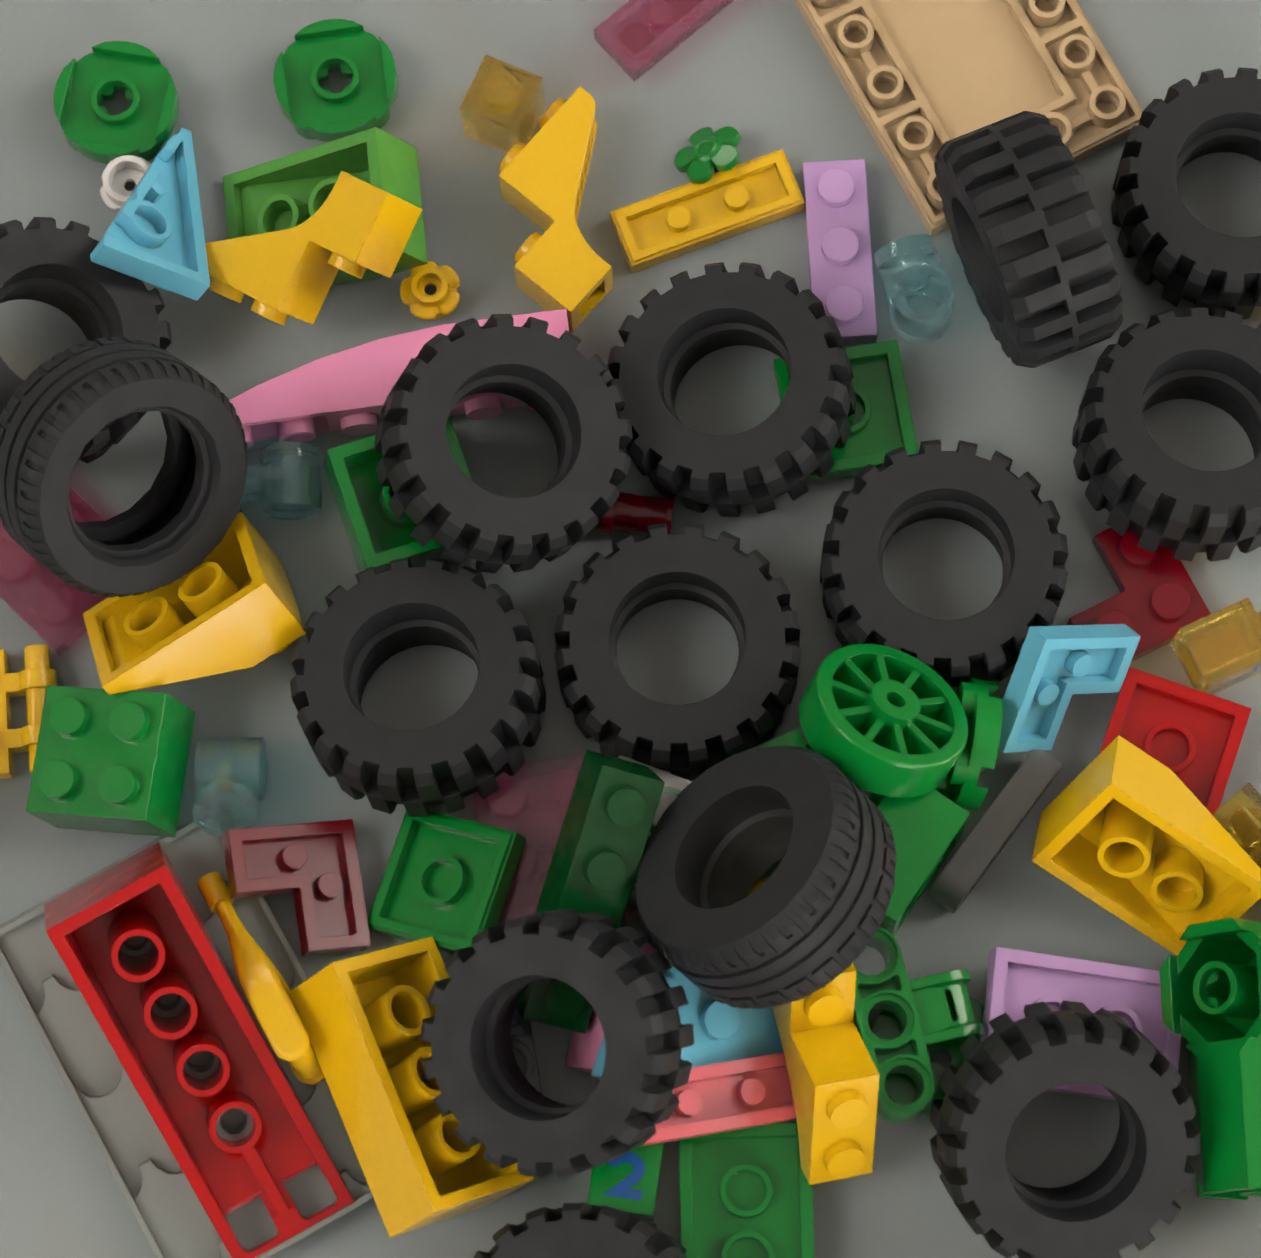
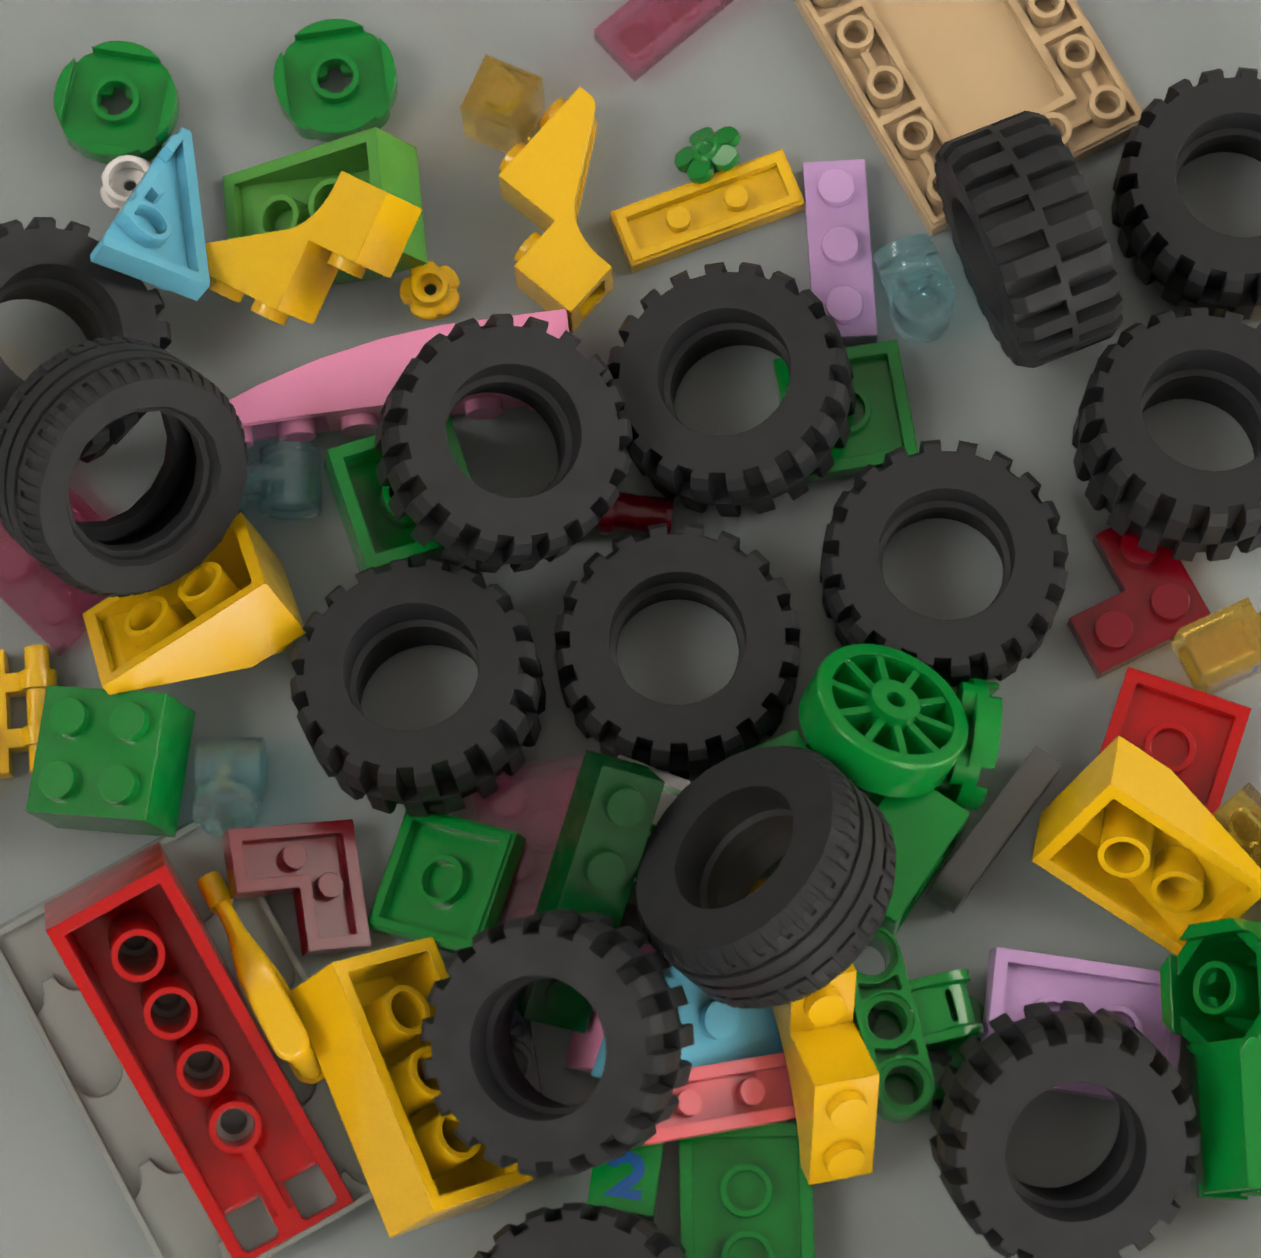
(1051, 669): medium azure plate -> none

